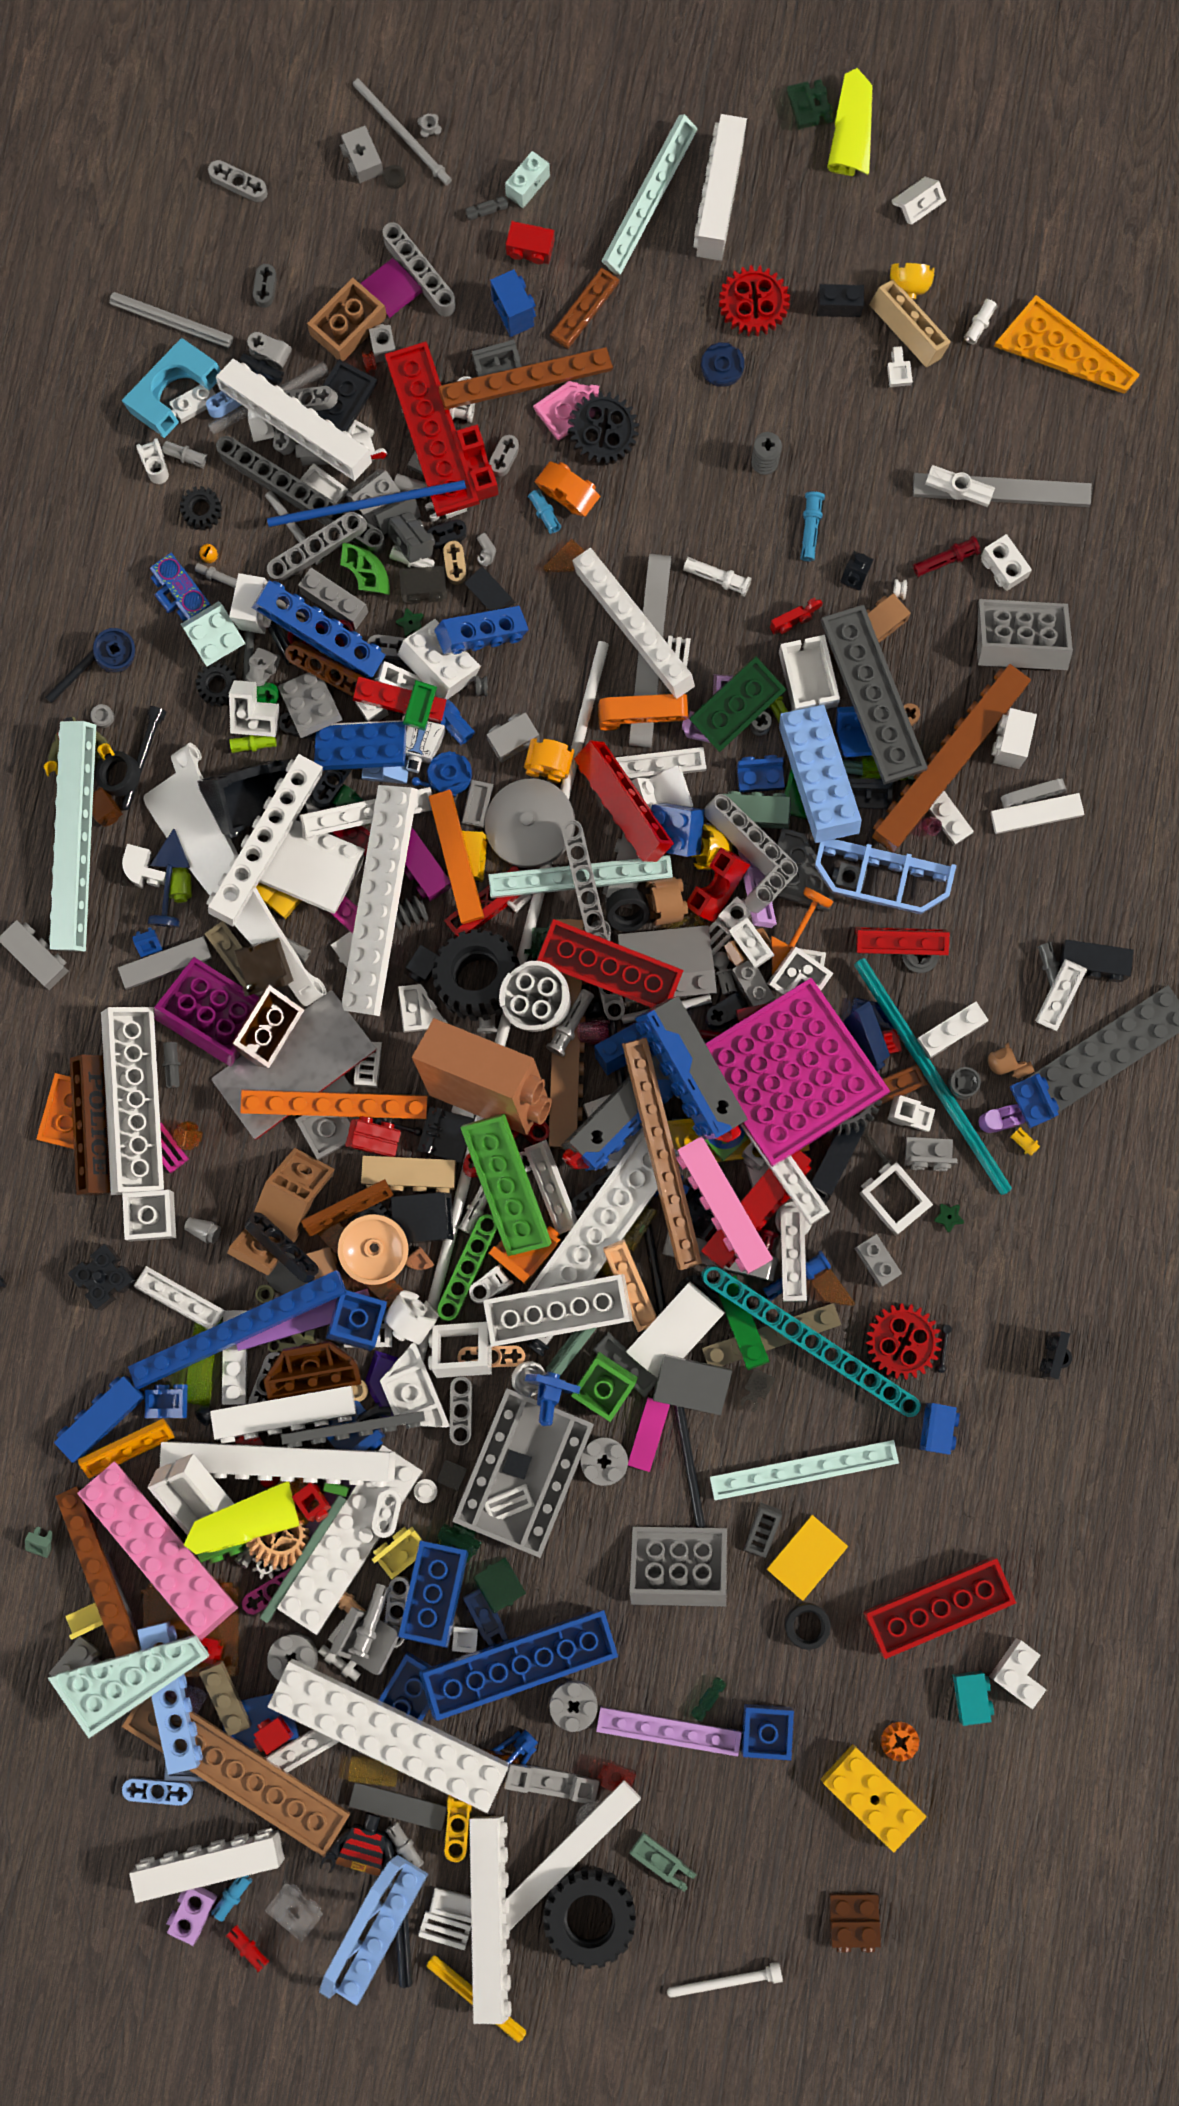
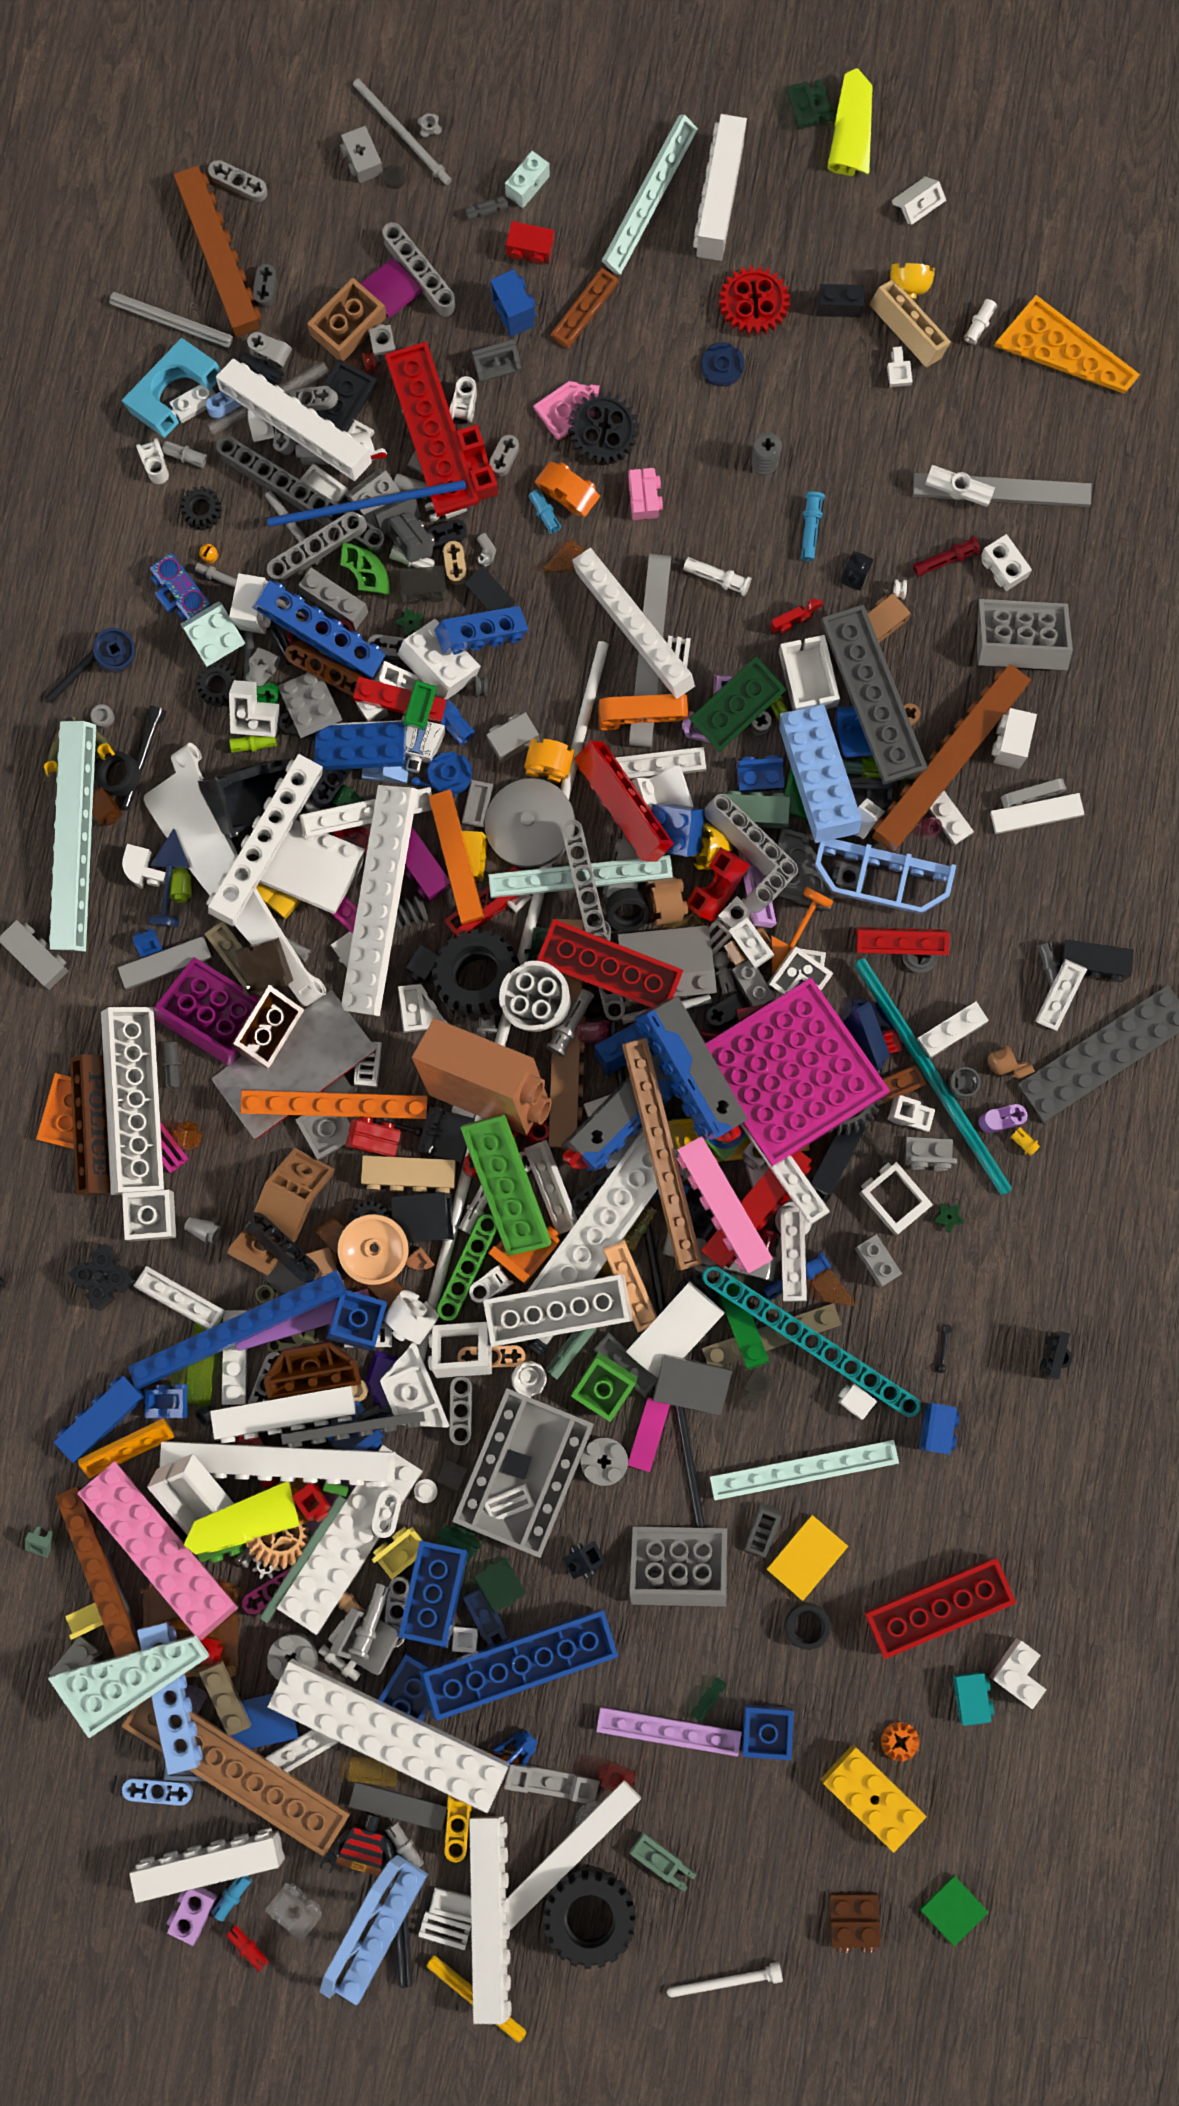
(217, 252): none -> dark orange brick
(272, 1734): red brick -> none
(347, 1208): dark orange tile -> none
(525, 378): dark orange plate -> none
(549, 1393): blue piece -> none
(573, 1719): light grey brick -> none
(583, 1560): none -> black brick
(643, 493): none -> bright pink brick
(856, 1401): none -> white brick
(869, 814): none -> white brick
(922, 1352): red gear -> none
(954, 1910): none -> green tile
(1035, 1100): blue bracket -> none

